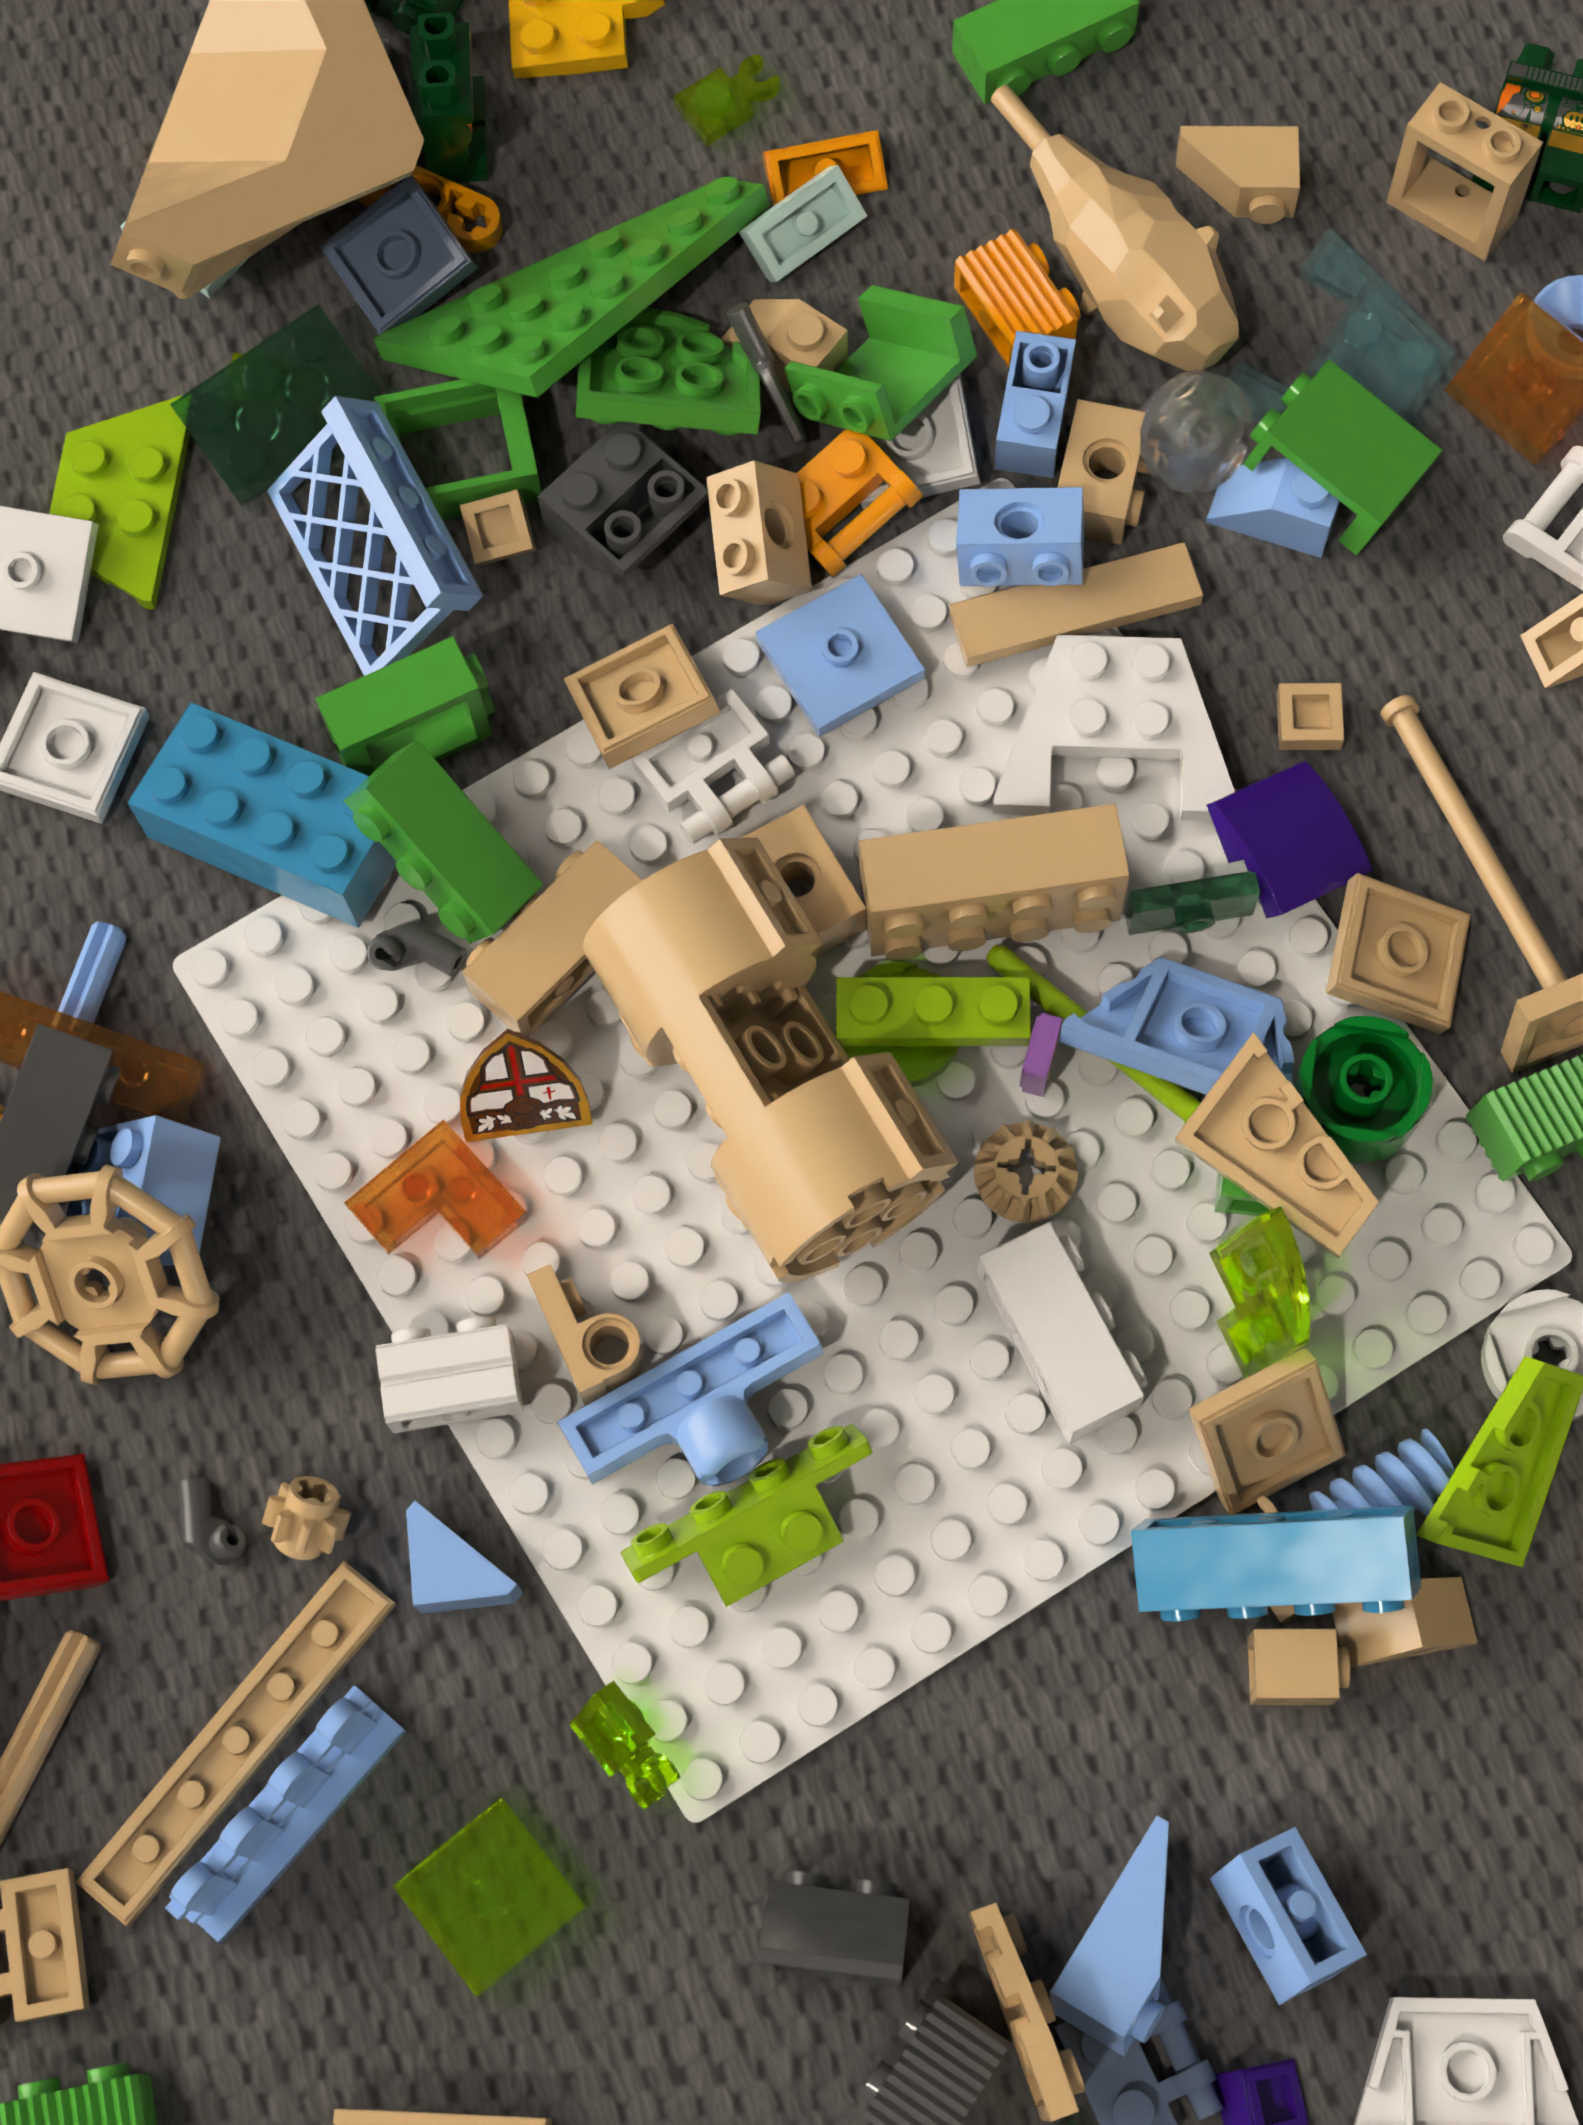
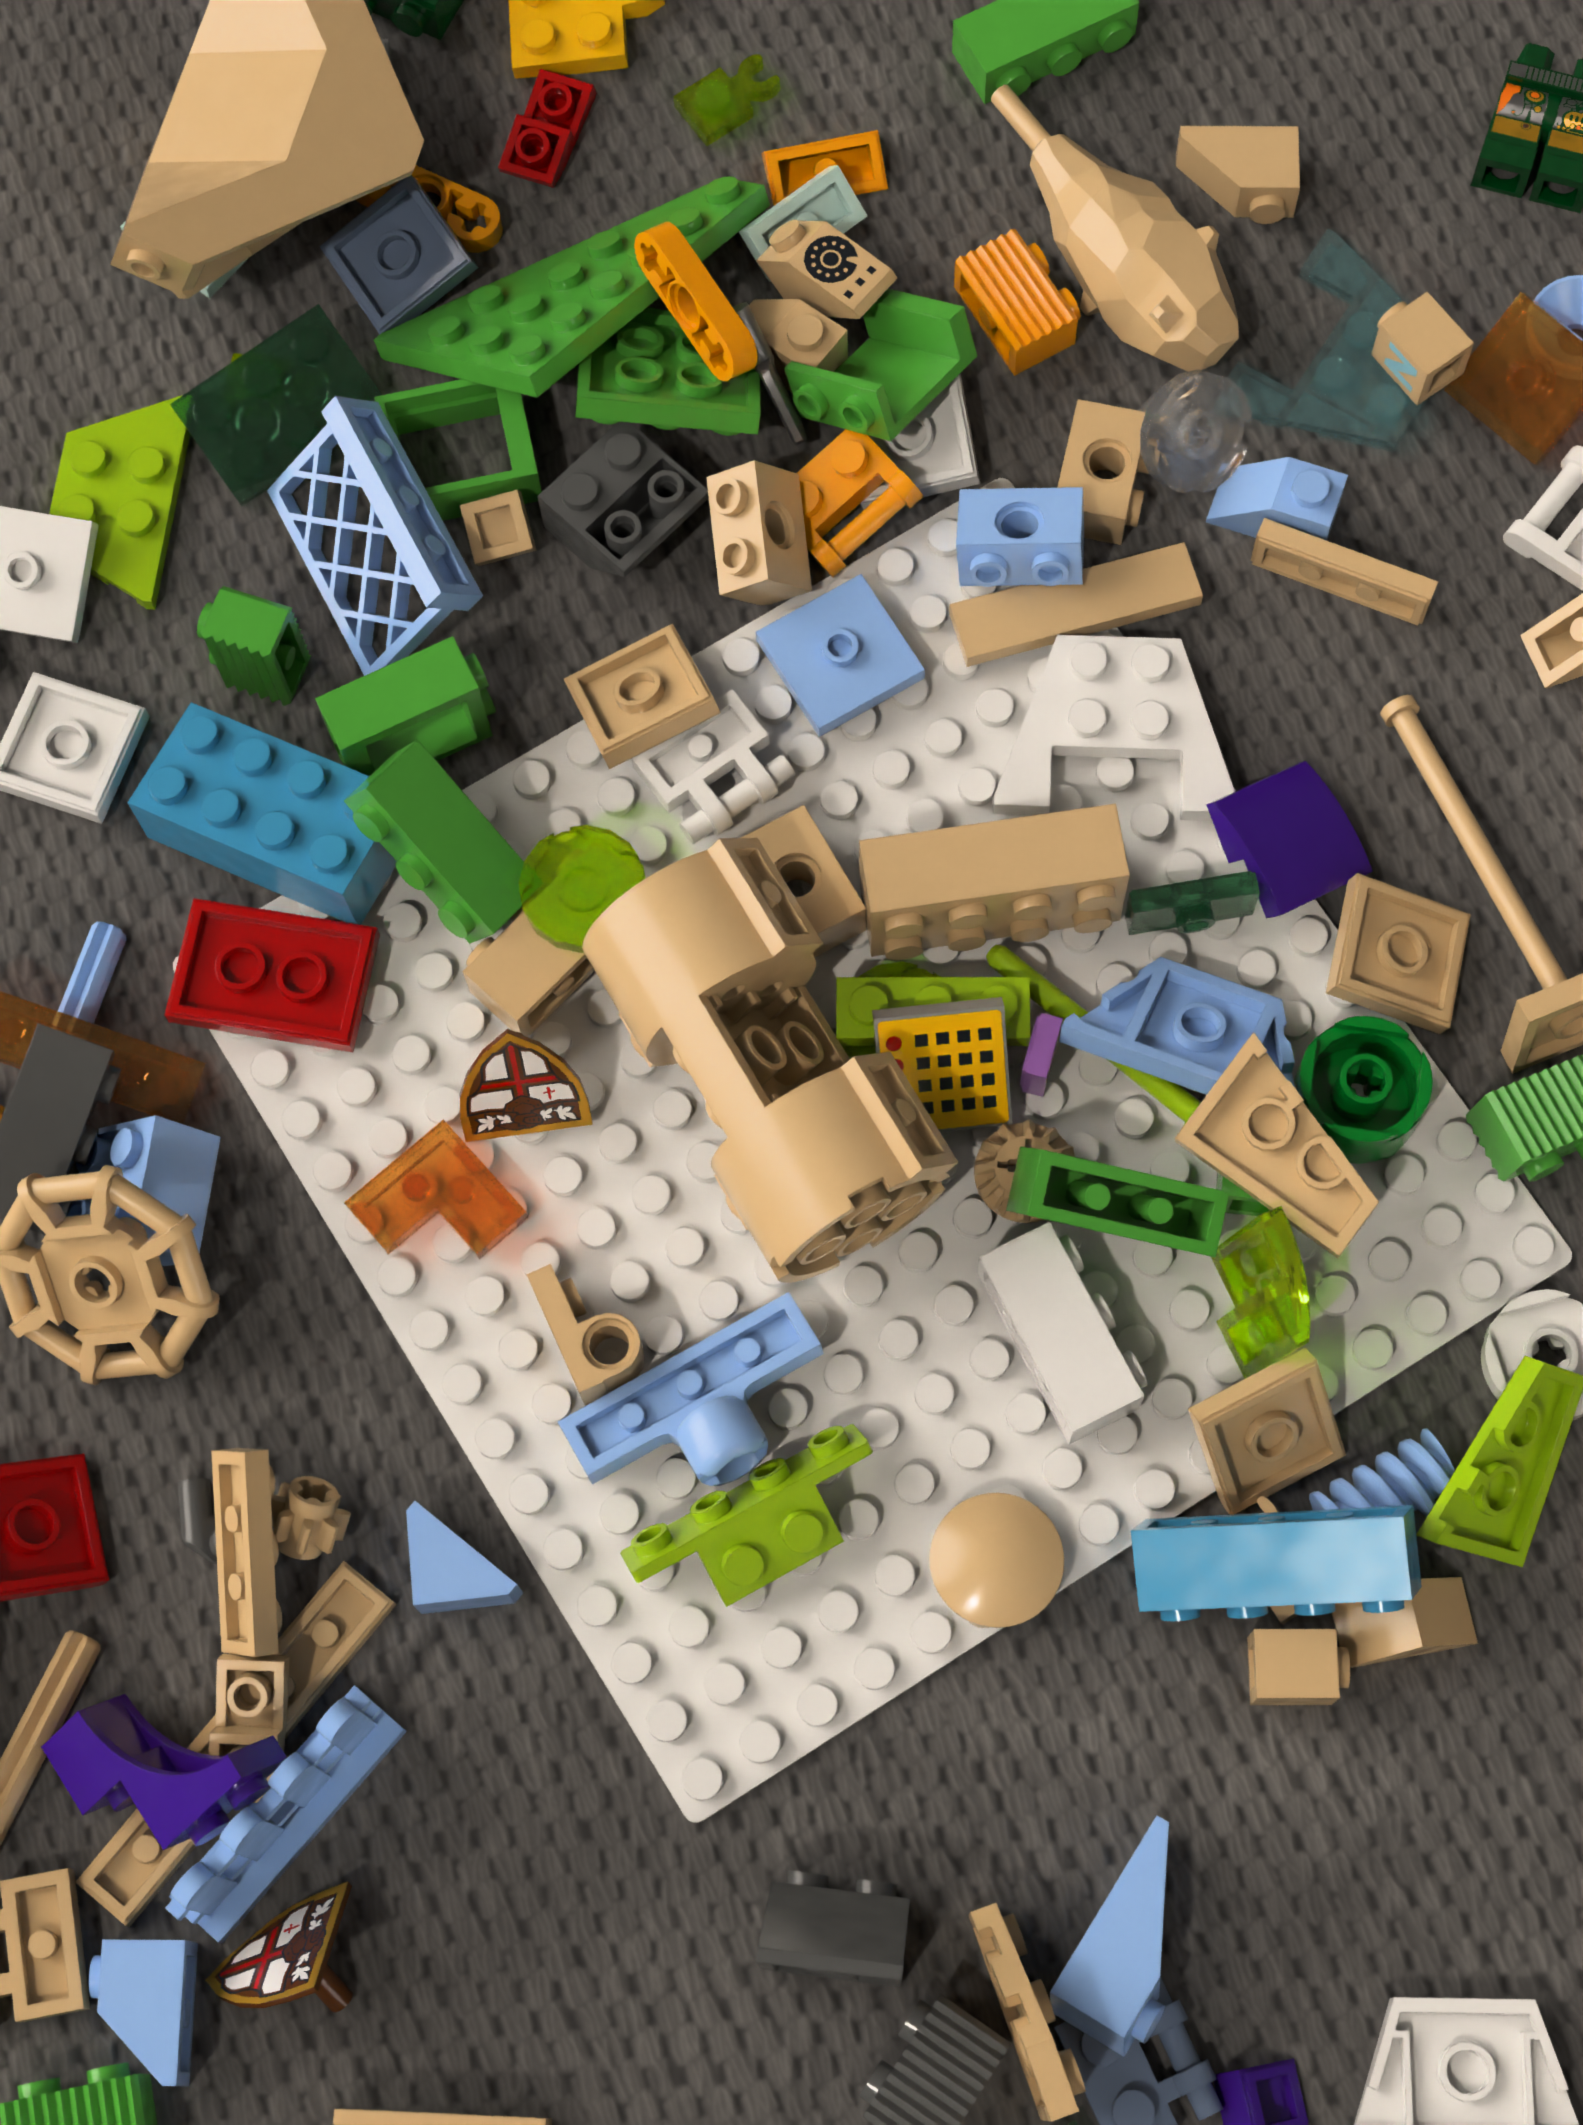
(121, 1760): none -> dark purple arch
(149, 2001): none -> light blue slope
(246, 1551): none -> tan plate
(249, 1702): none -> tan slope
(254, 644): none -> bright green brick
(272, 975): none -> red tile
(288, 1957): none -> shield
(413, 945): dark grey arm -> none
(448, 99): dark green hips -> none
(449, 1375): white brick -> none
(489, 1897): clear neon green plate -> none
(548, 129): none -> red slope
(574, 880): none -> clear neon green tile
(619, 1741): clear neon green plate -> none
(695, 301): none -> light orange beam
(824, 269): none -> tan slope
(952, 1059): none -> yellow tile
(996, 1560): none -> tan dish
(1034, 404): light blue slope -> none
(1117, 1201): none -> bright green brick
(1287, 1915): light blue brick -> none
(1310, 716): tan plate -> none
(1343, 572): none -> tan tile
(1347, 446): bright green panel -> none
(1421, 347): none -> tan brick
(1495, 154): tan window -> none

